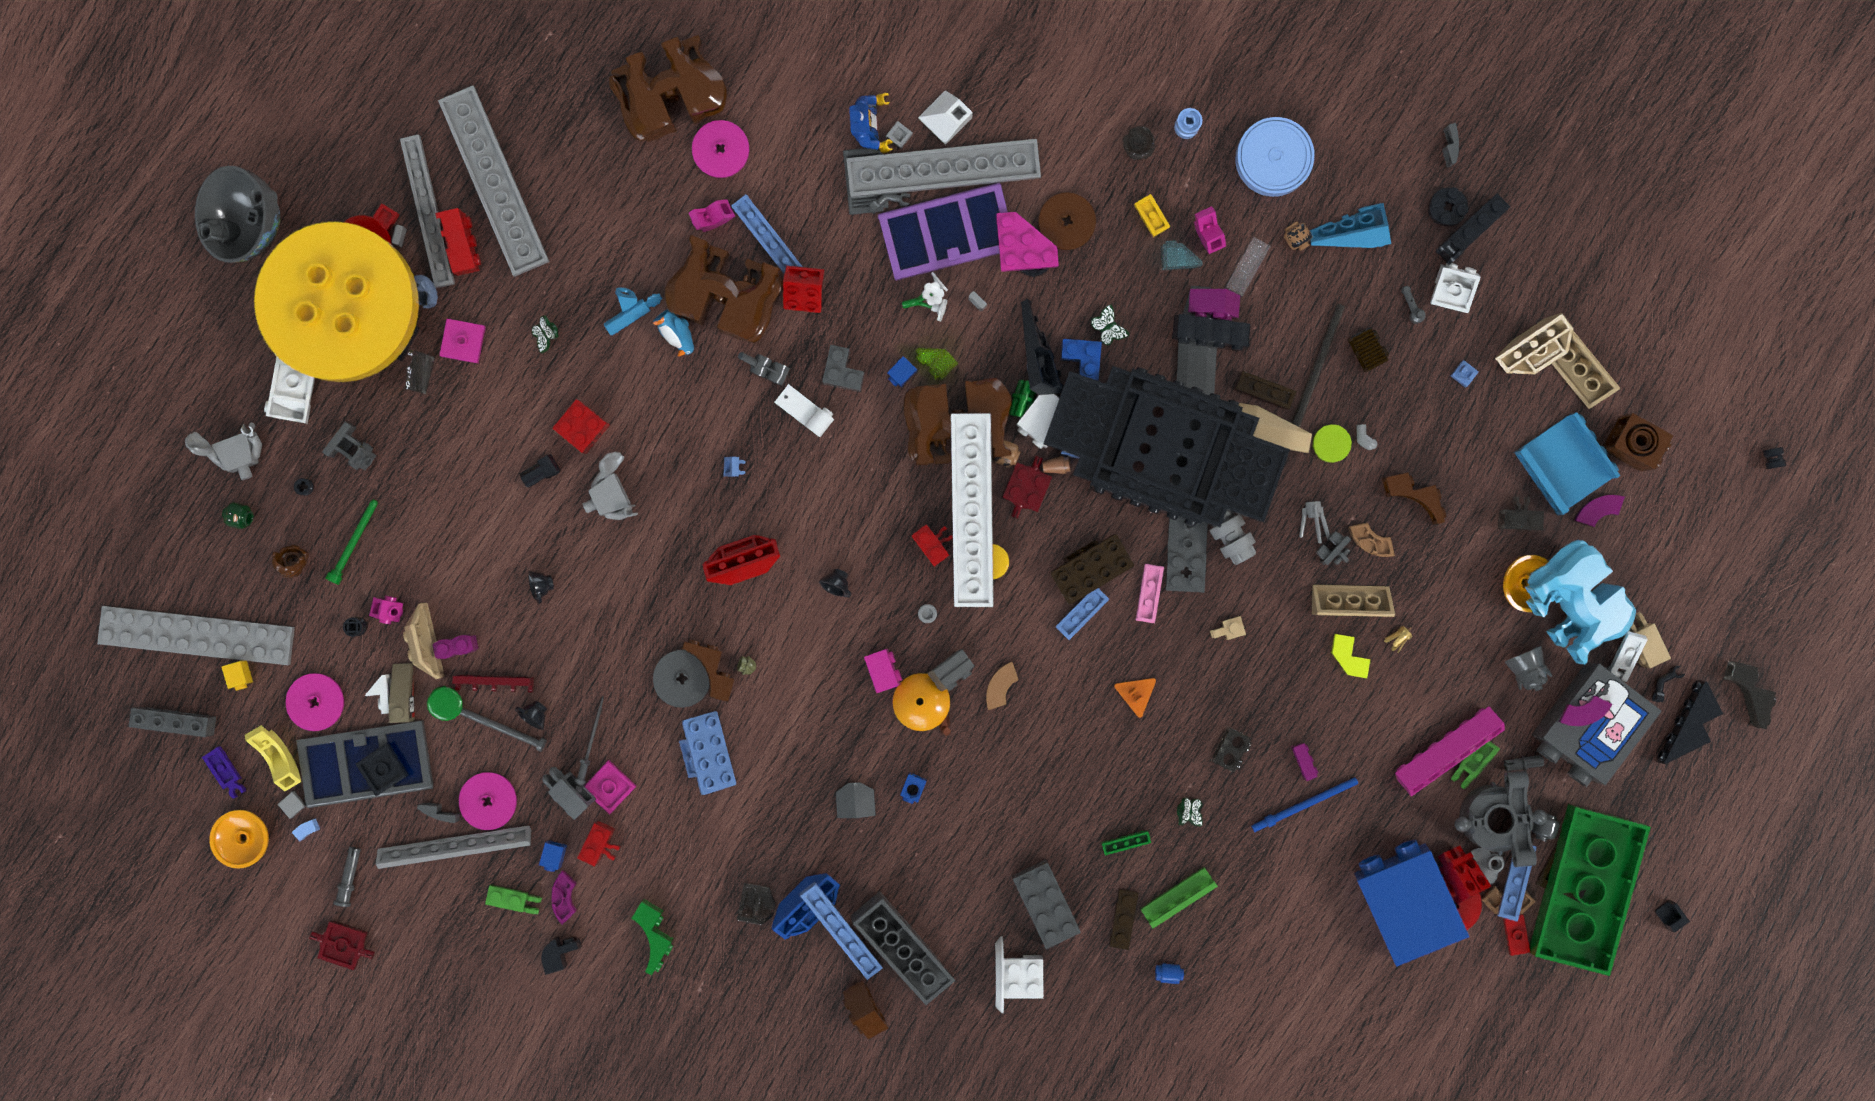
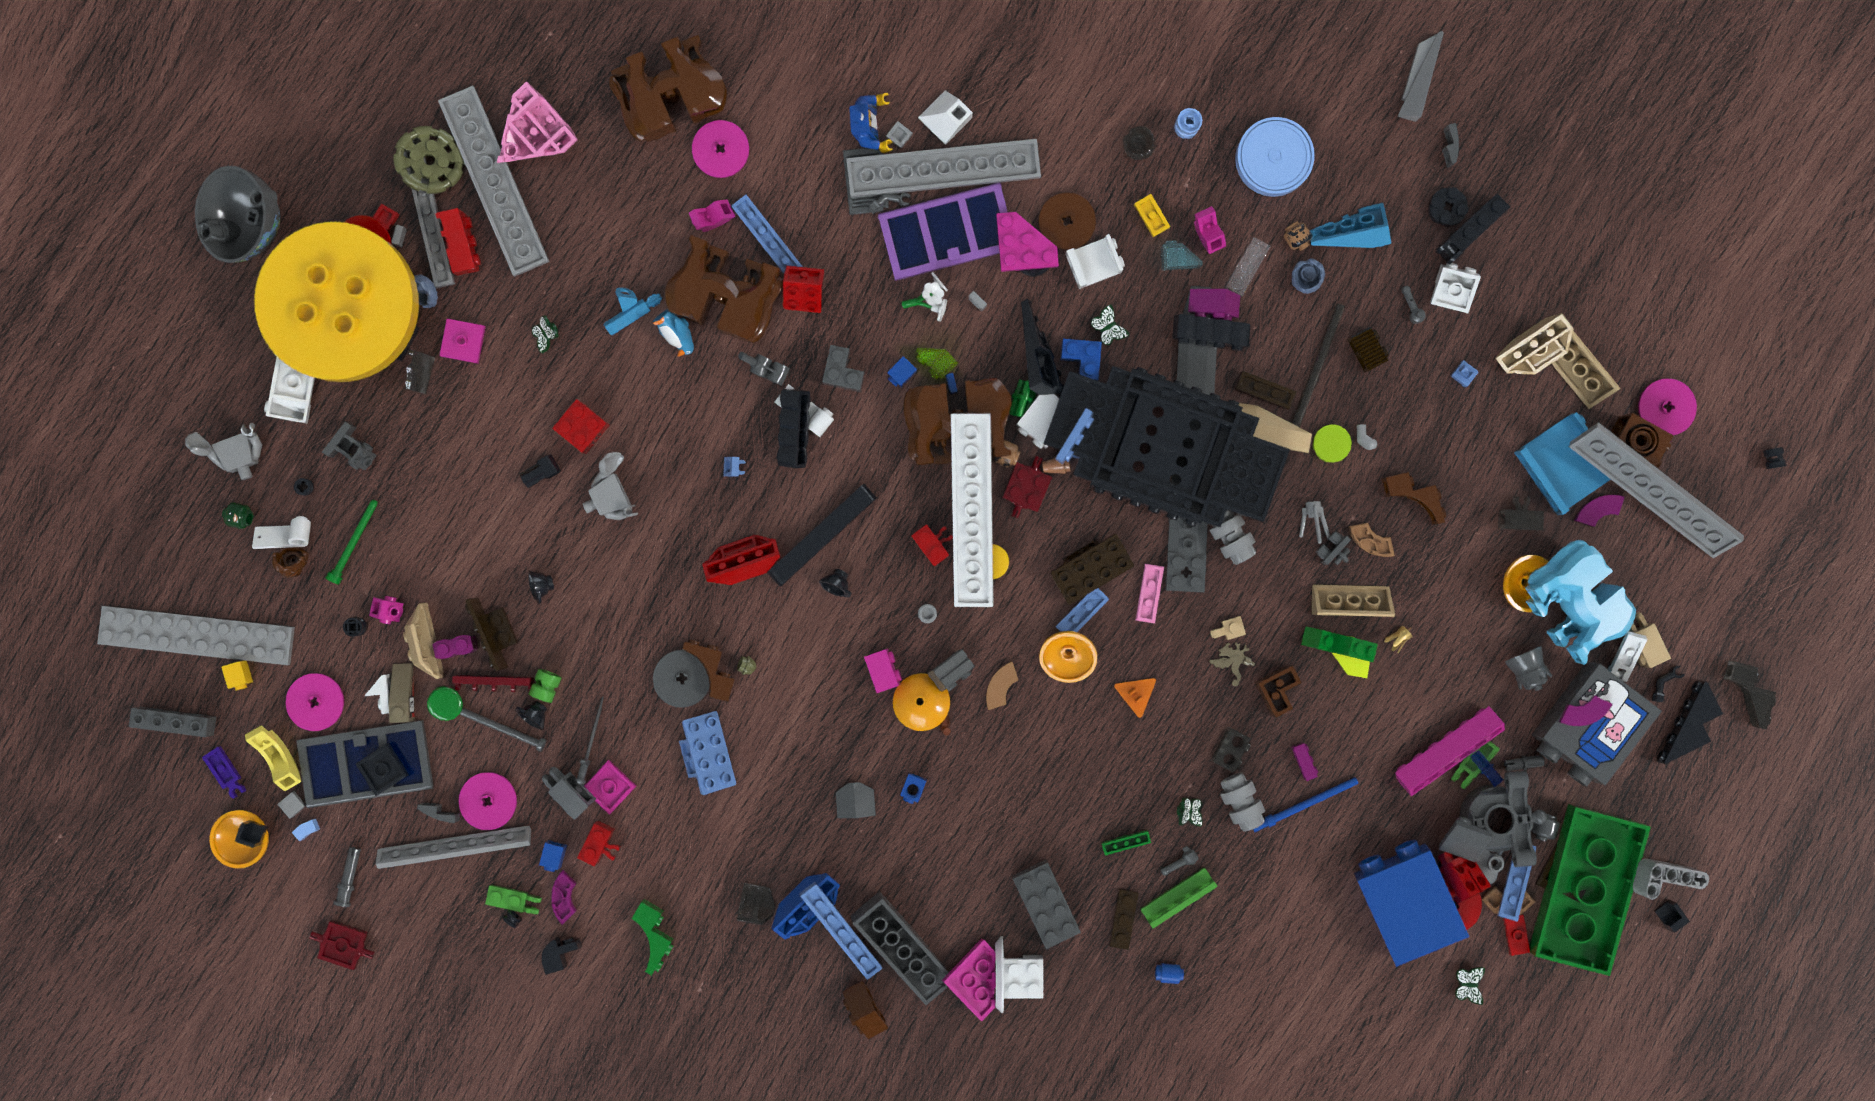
(251, 833): none -> black panel
(283, 536): none -> white door
(428, 148): none -> olive plate
(494, 631): none -> dark brown bracket
(512, 918): none -> black bush
(533, 128): none -> bright pink wedge
(545, 685): none -> bright green wheel
(794, 424): none -> black brick
(822, 535): none -> black beam
(951, 383): none -> blue tile
(975, 979): none -> dark pink plate
(1064, 664): none -> light orange dish
(1075, 437): none -> medium blue plate
(1095, 262): none -> white panel
(1189, 858): none -> dark grey piece
(1236, 658): none -> dark tan piece
(1245, 809): none -> light grey piece
(1273, 689): none -> reddish brown brick
(1308, 276): none -> sand blue hair
(1339, 644): none -> green arch
(1420, 78): none -> light grey wedge
(1465, 841): none -> dark grey tile
(1469, 984): none -> animal
(1486, 768): none -> clear blue axle
(1653, 873): none -> light grey beam
(1656, 490): none -> light grey plate
(1677, 396): none -> dark pink piece

